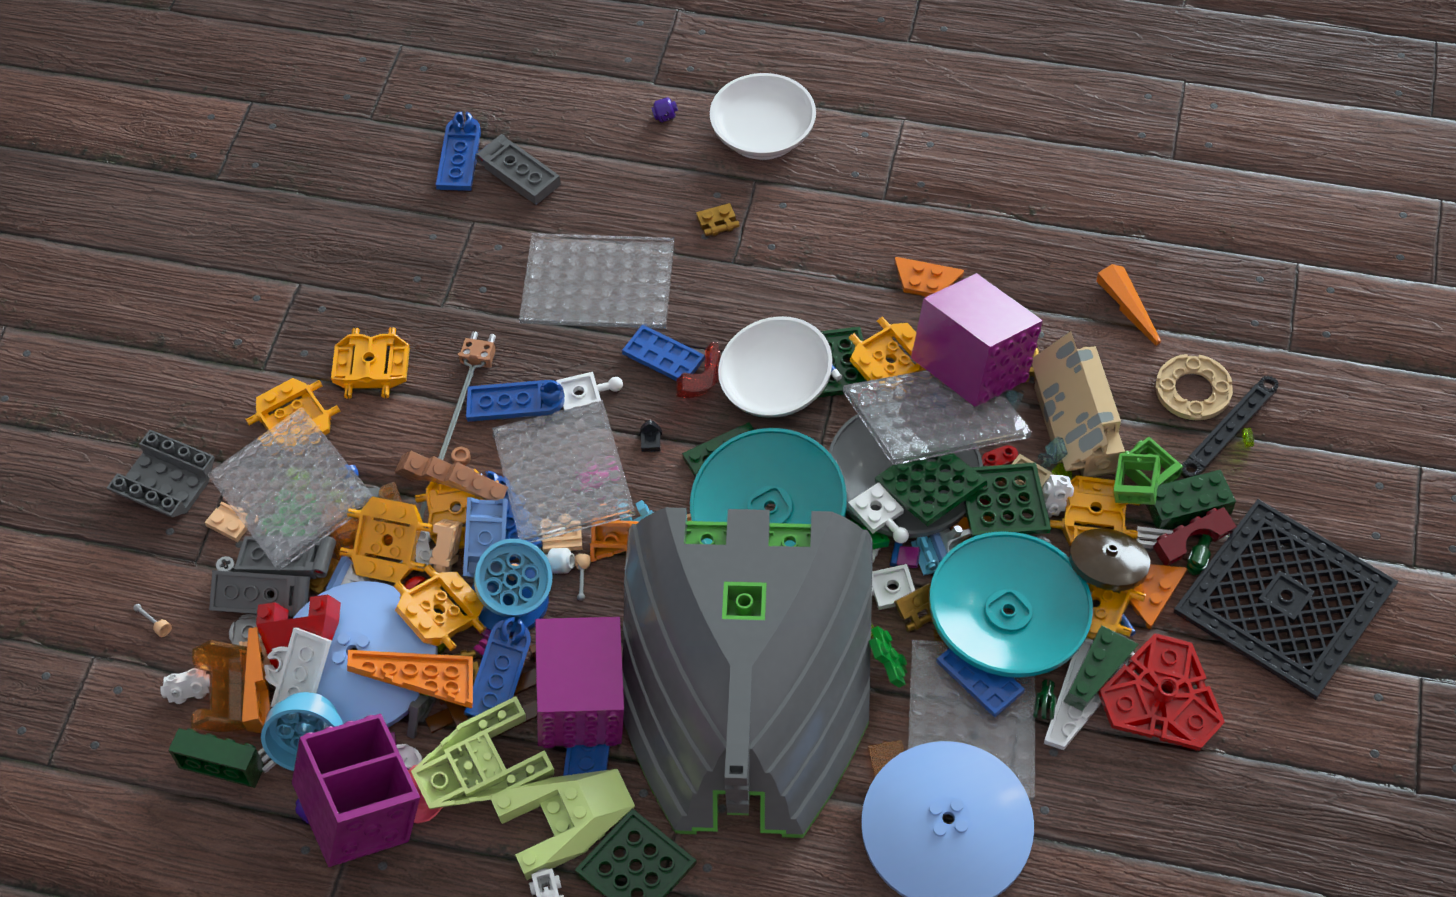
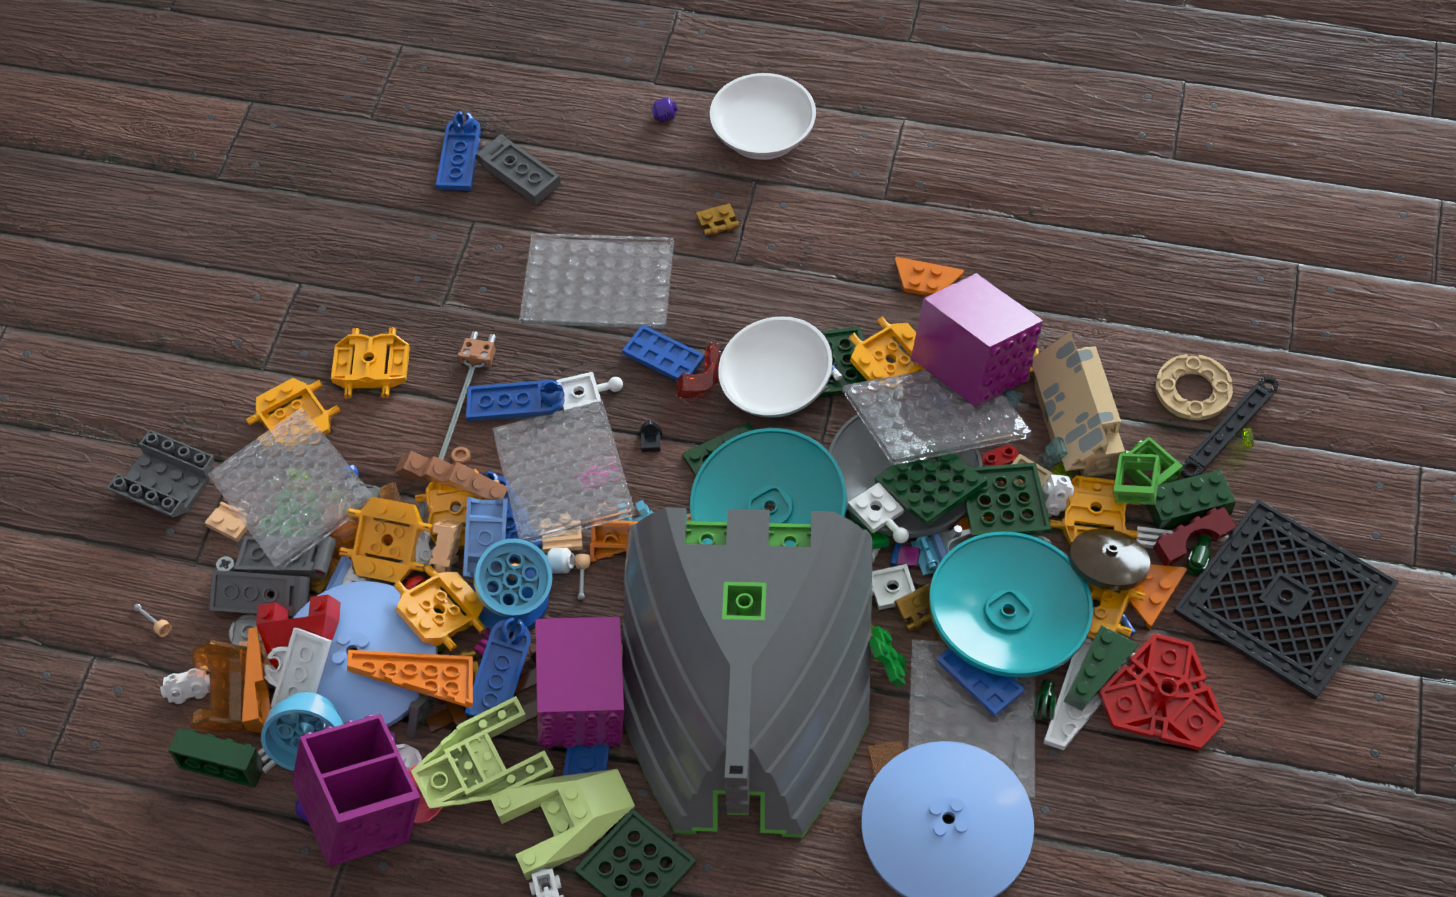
(1119, 286): orange wedge -> none

